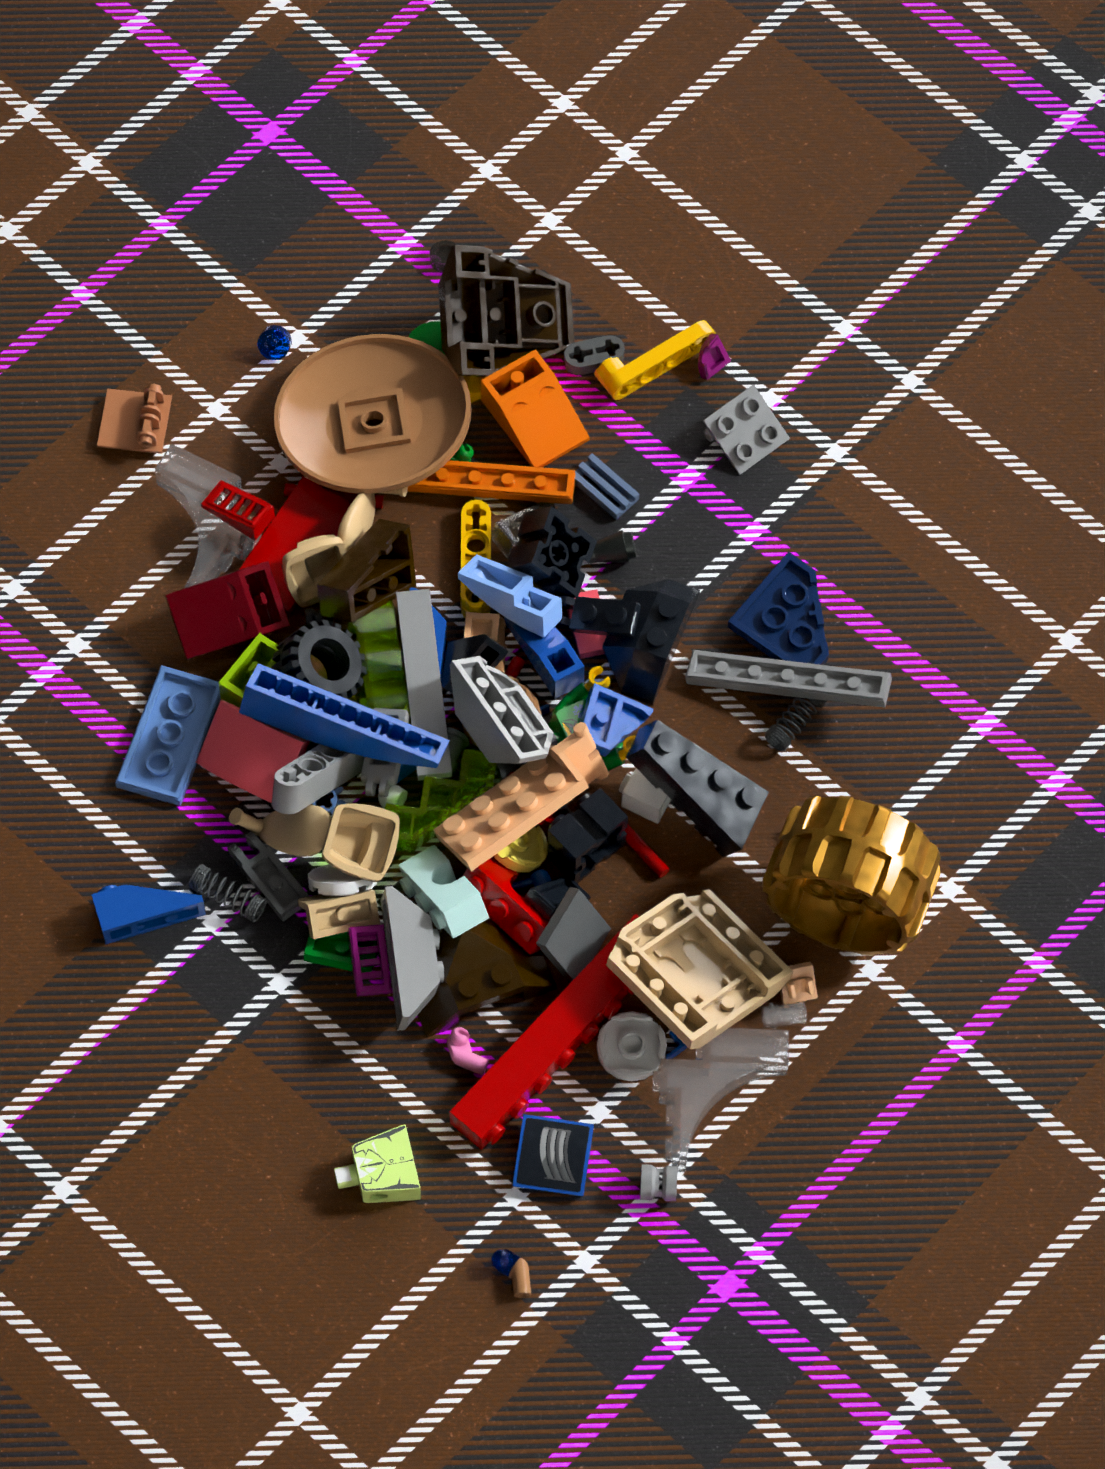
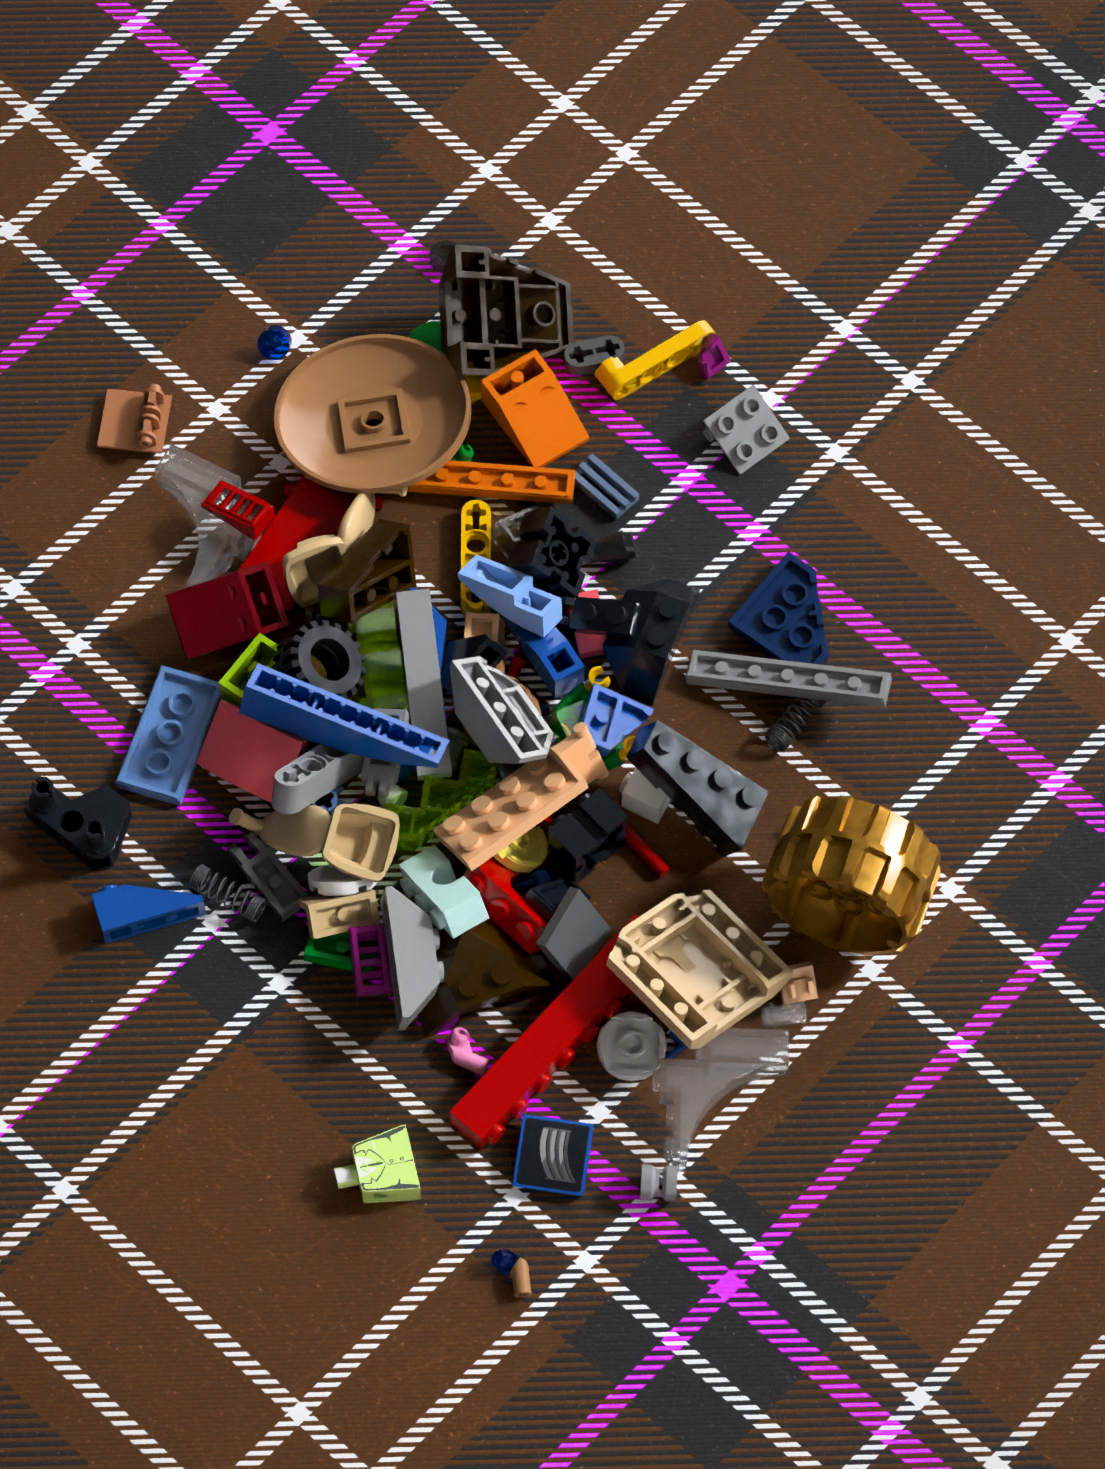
(97, 816): none -> black piece

